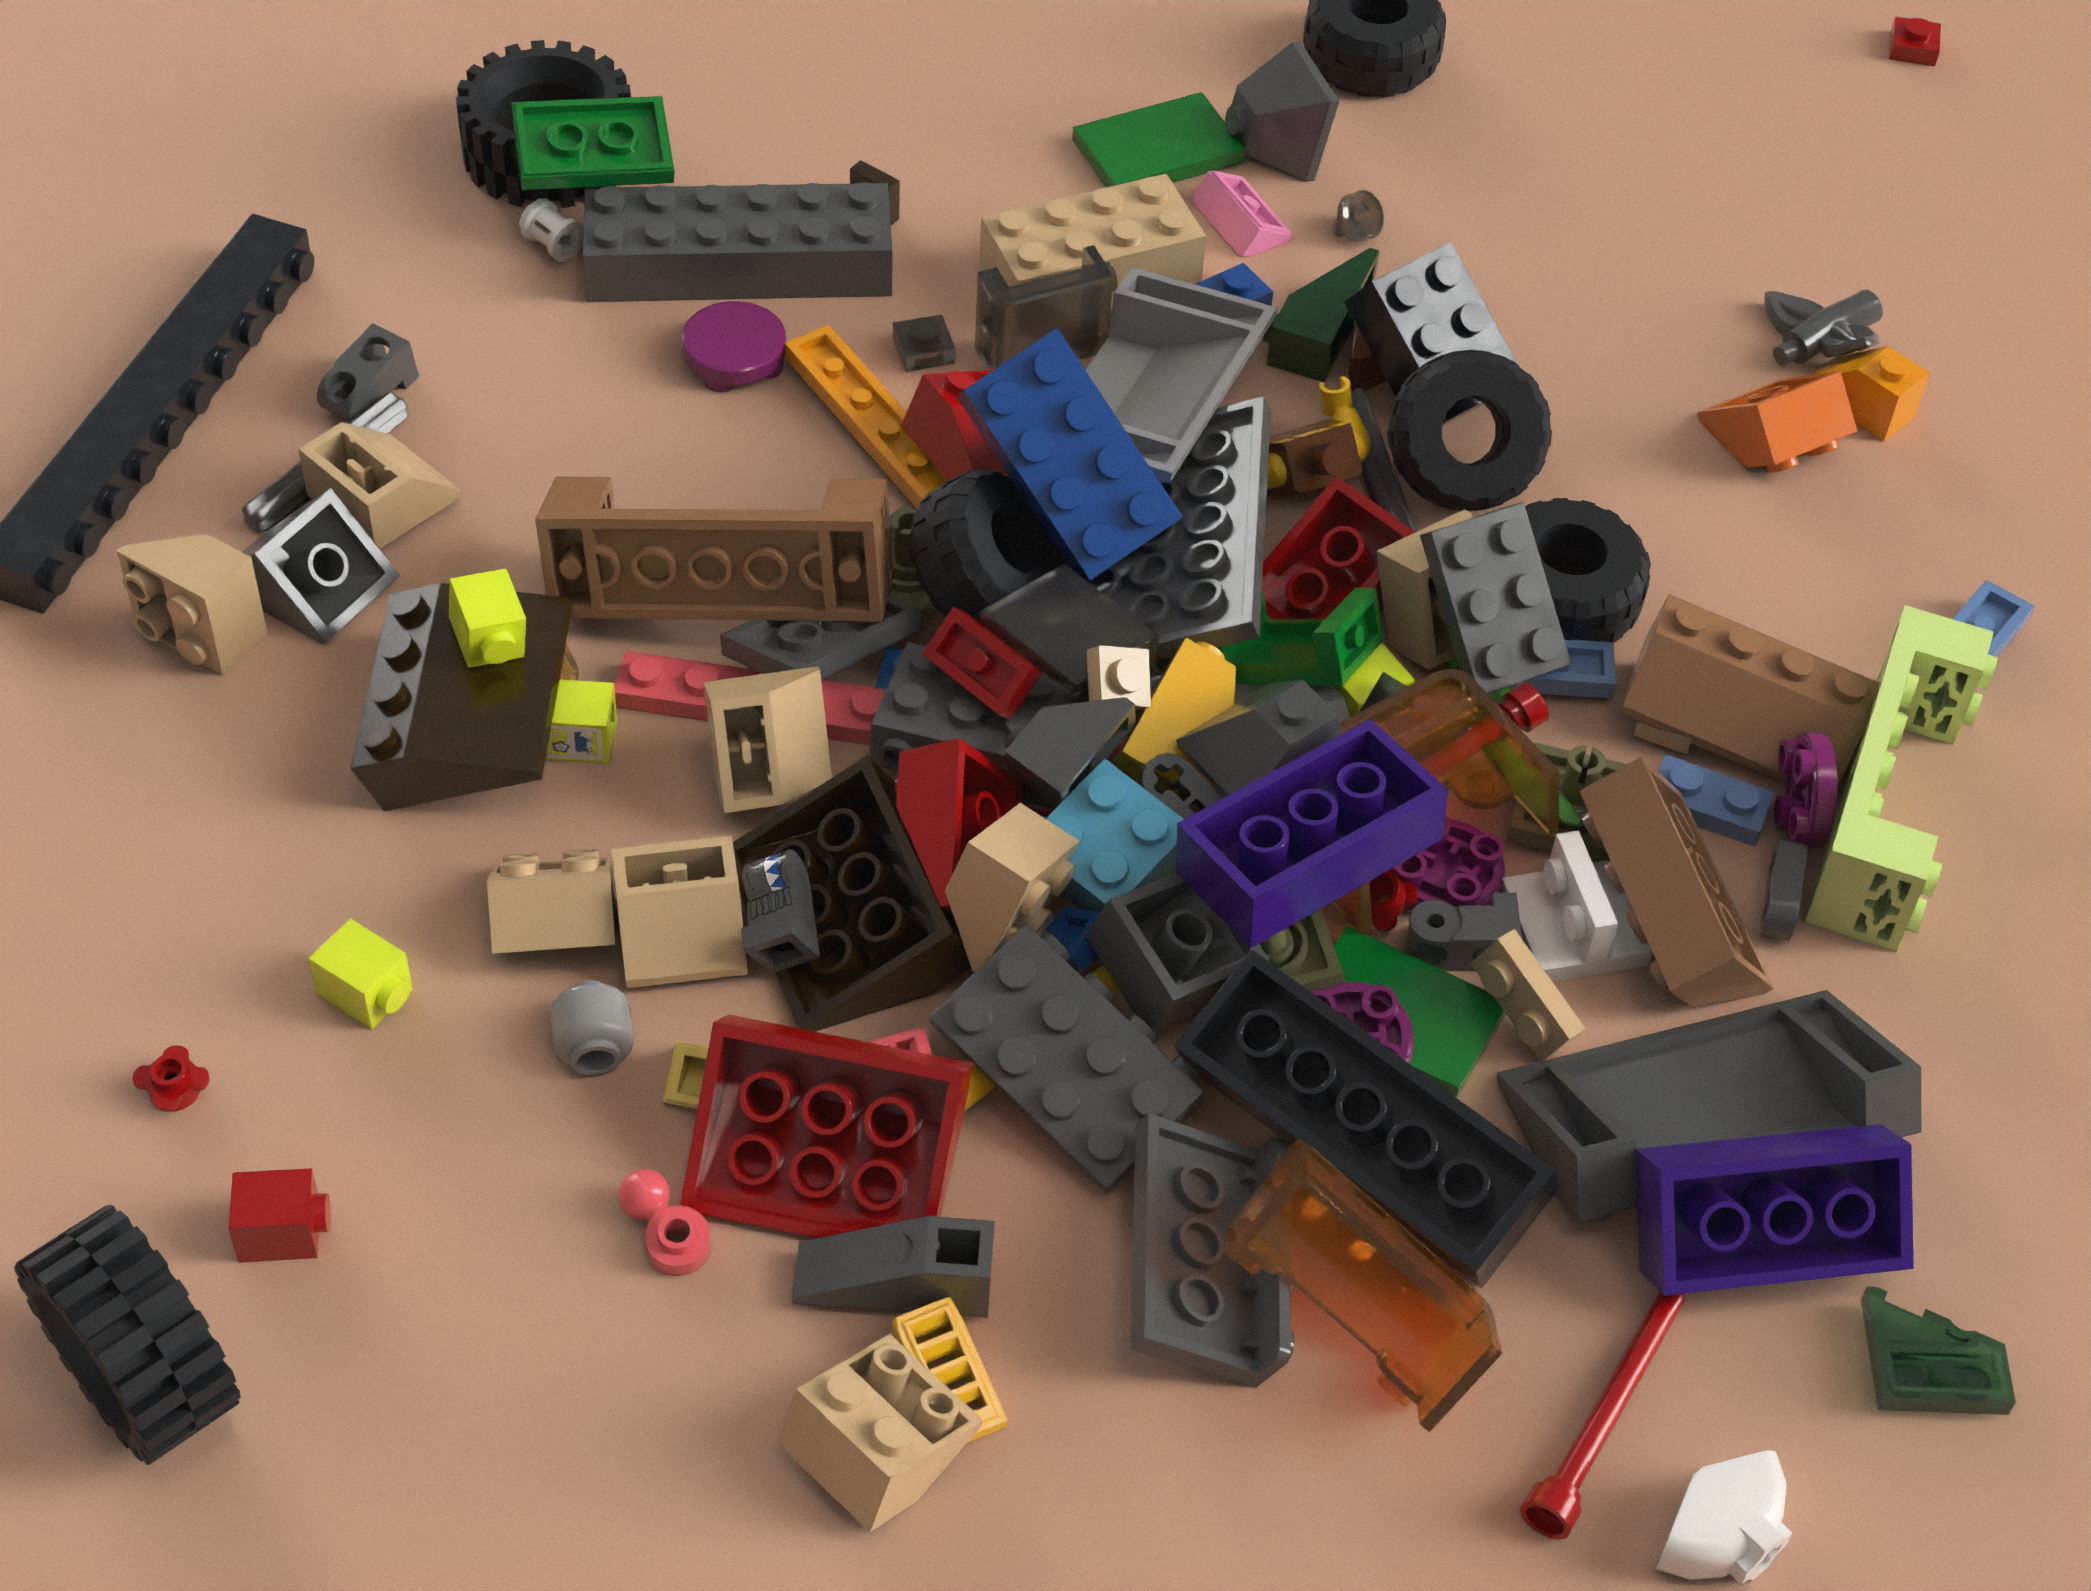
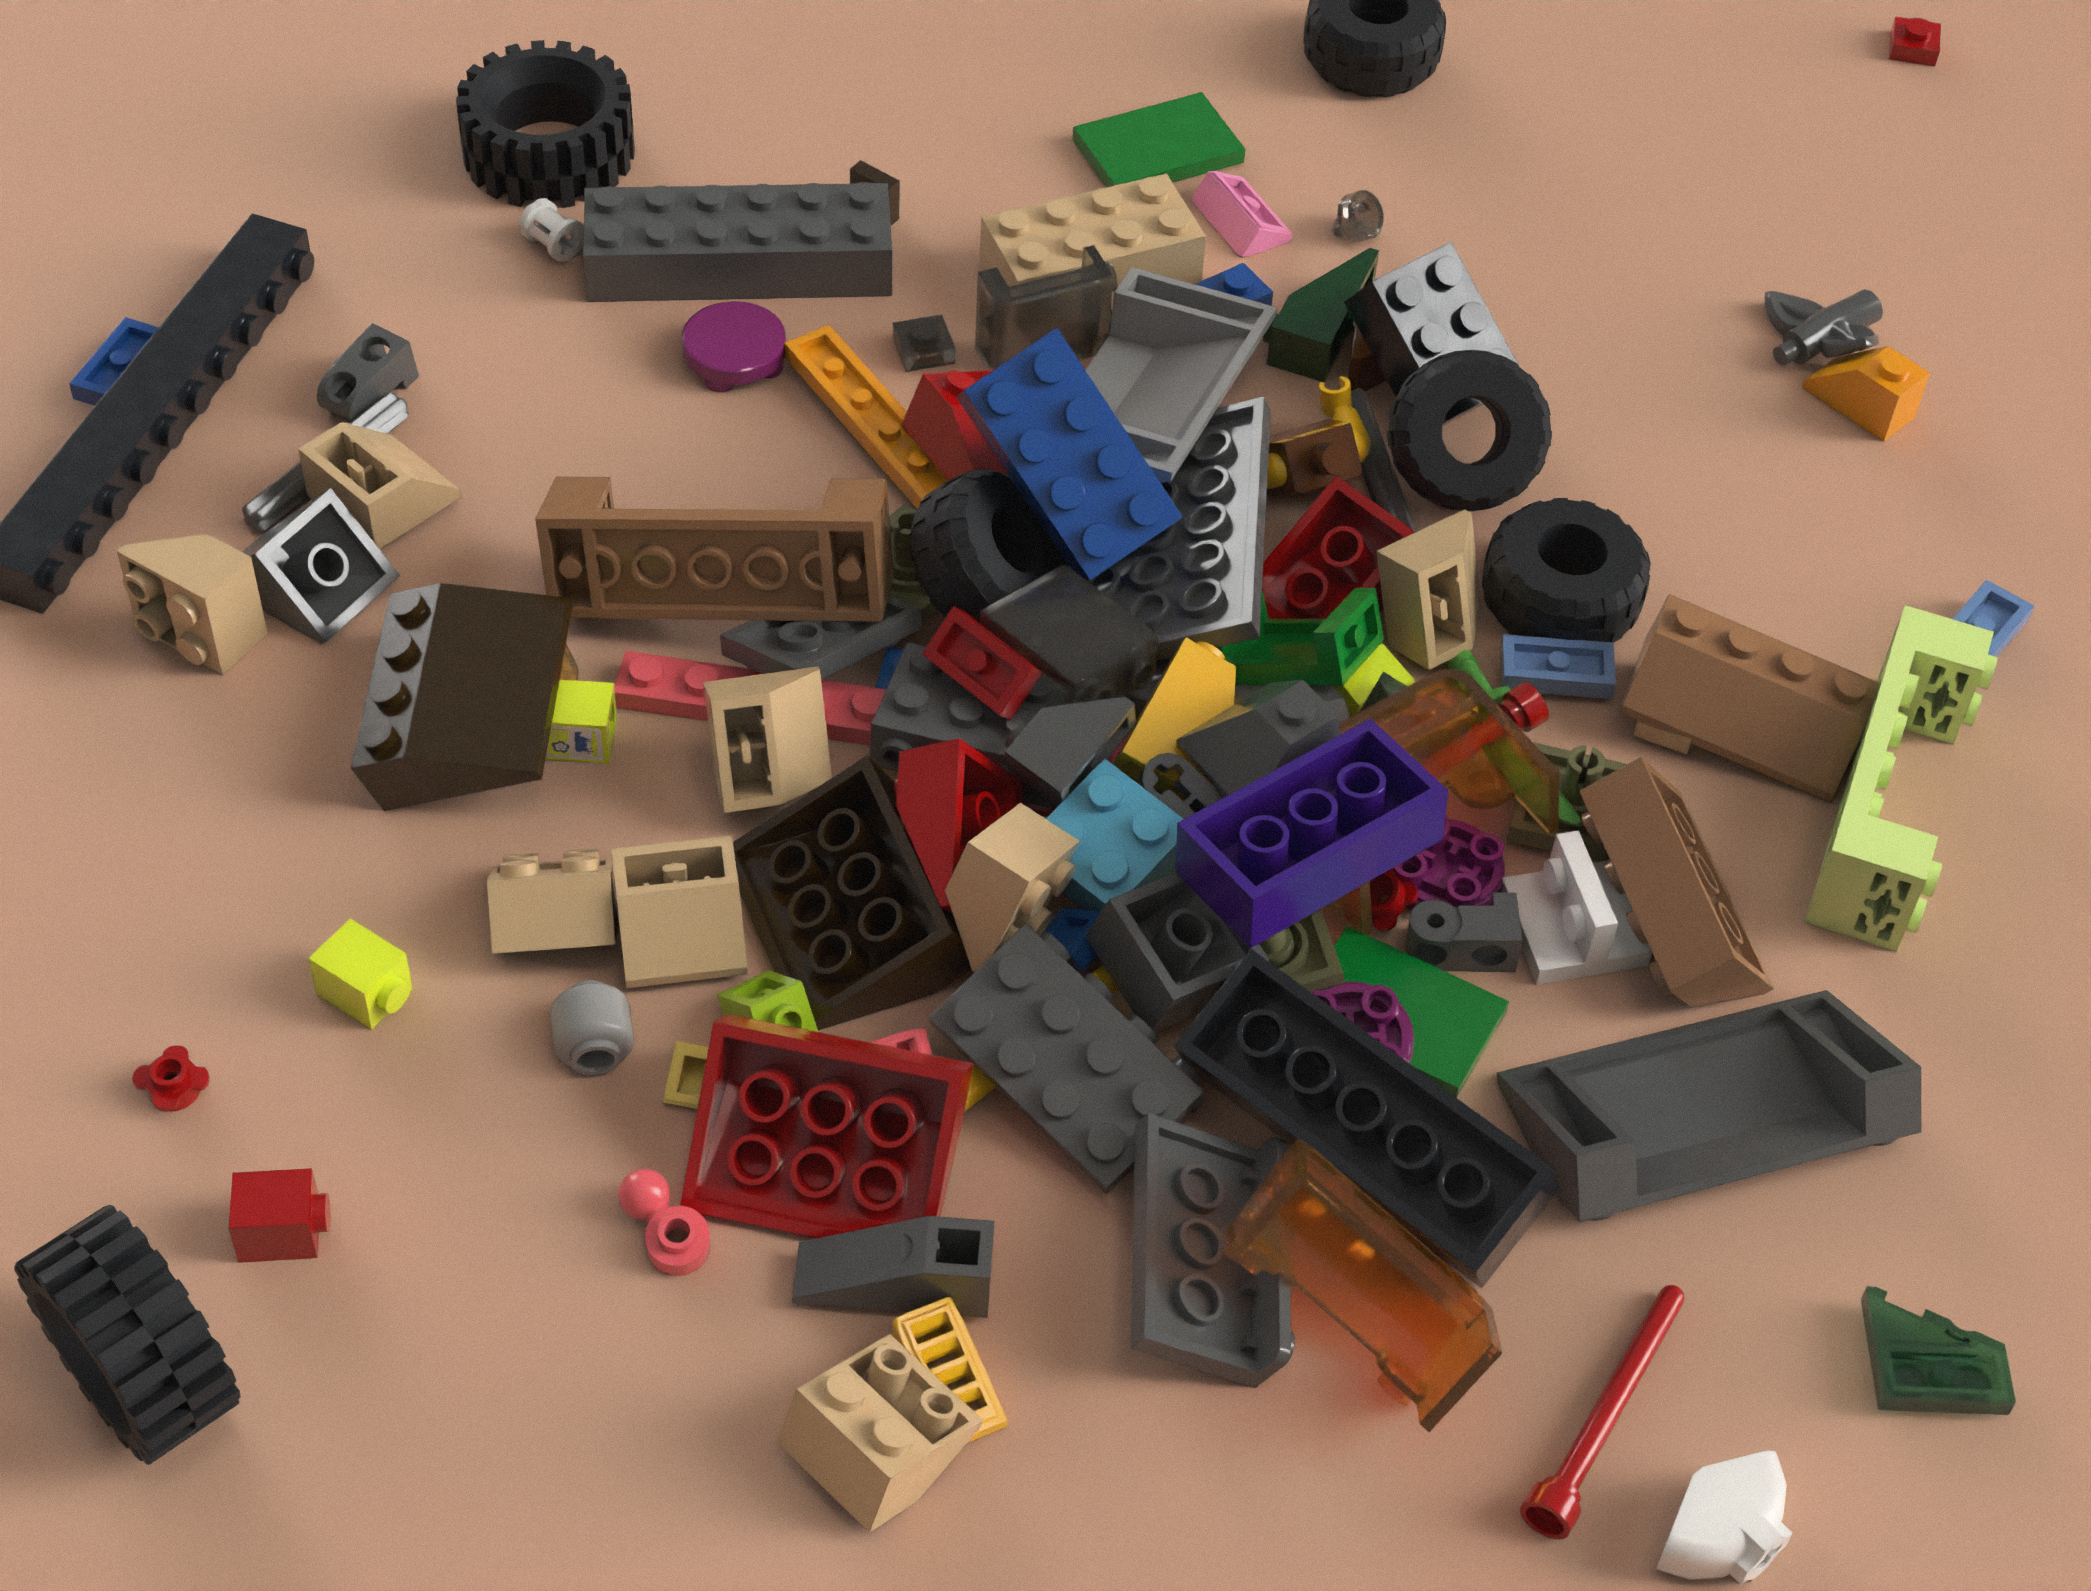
(110, 360): none -> blue plate
(487, 618): neon yellow brick -> none
(592, 142): green tile -> none
(770, 999): none -> lime bracket
(779, 912): dark grey leg -> none
(1119, 673): plate -> none
(1284, 113): dark grey slope -> none
(1496, 598): dark grey plate -> none
(1527, 995): tan plate -> none
(1720, 801): medium blue plate -> none
(1774, 1209): dark purple brick -> none
(1782, 421): orange slope -> none
(1783, 889): dark grey beam -> none
(1809, 789): magenta tile -> none

